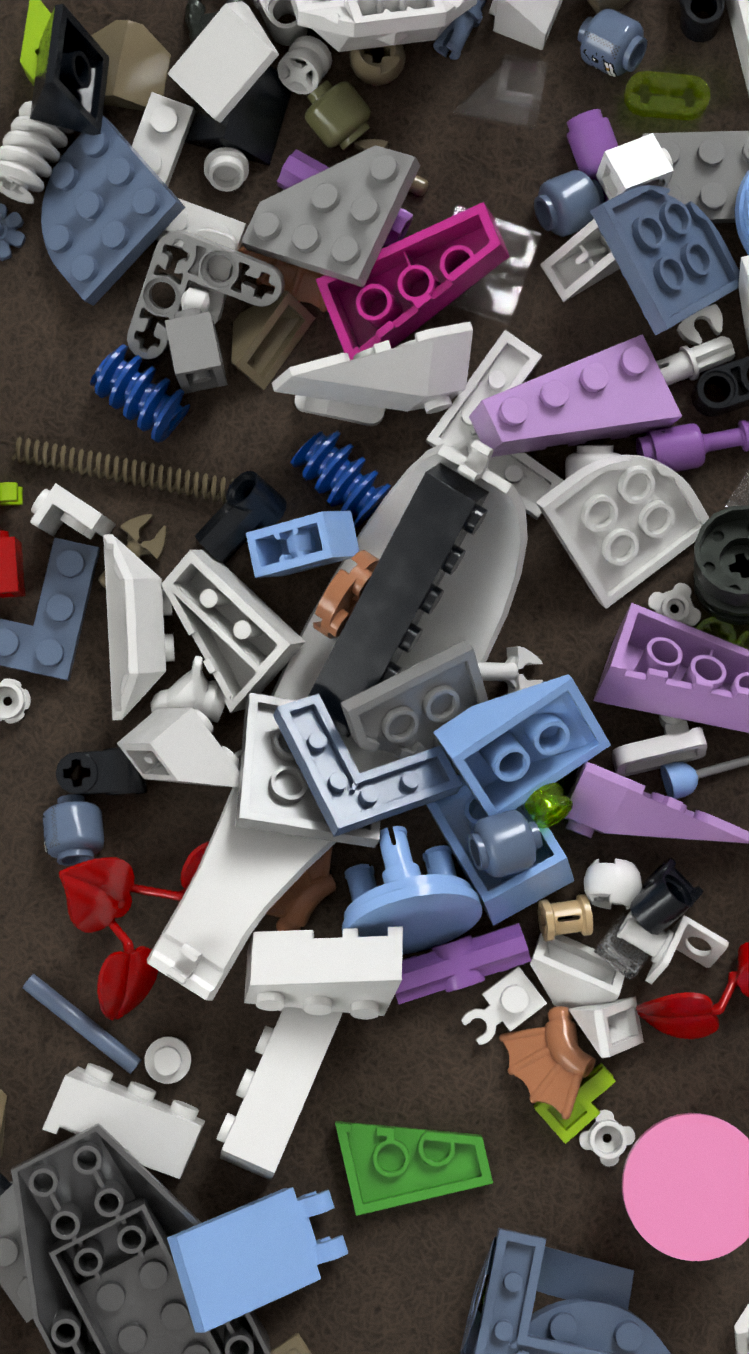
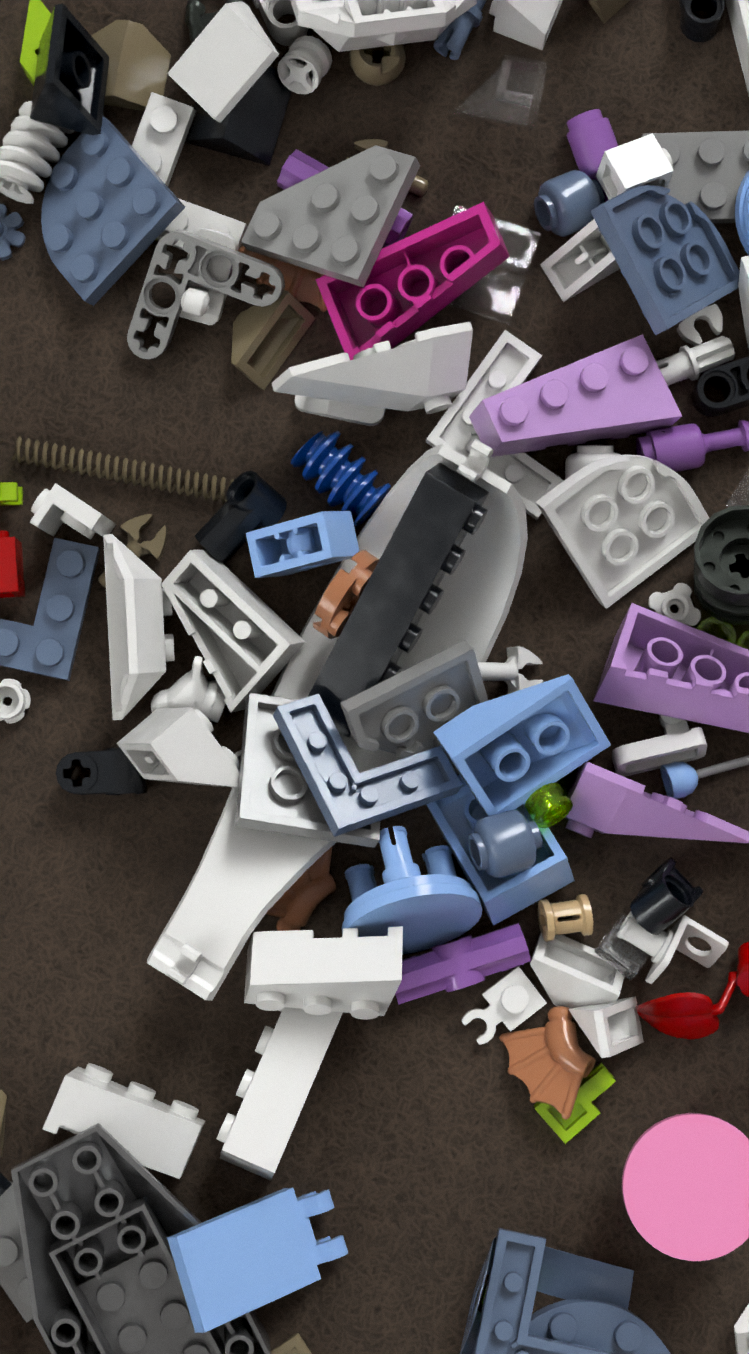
(73, 830): sand blue head -> none
(81, 1023): sand blue piece -> none
(97, 895): red plant -> none
(138, 394): blue piece -> none
(167, 1060): white plate -> none
(195, 350): light grey brick -> none
(226, 168): white plate -> none
(337, 114): olive head -> none
(408, 1164): bright green wing -> none
(607, 1151): white plate -> none
(612, 42): sand blue head -> none
(612, 883): white piece -> none
(667, 106): clear neon green beam -> none

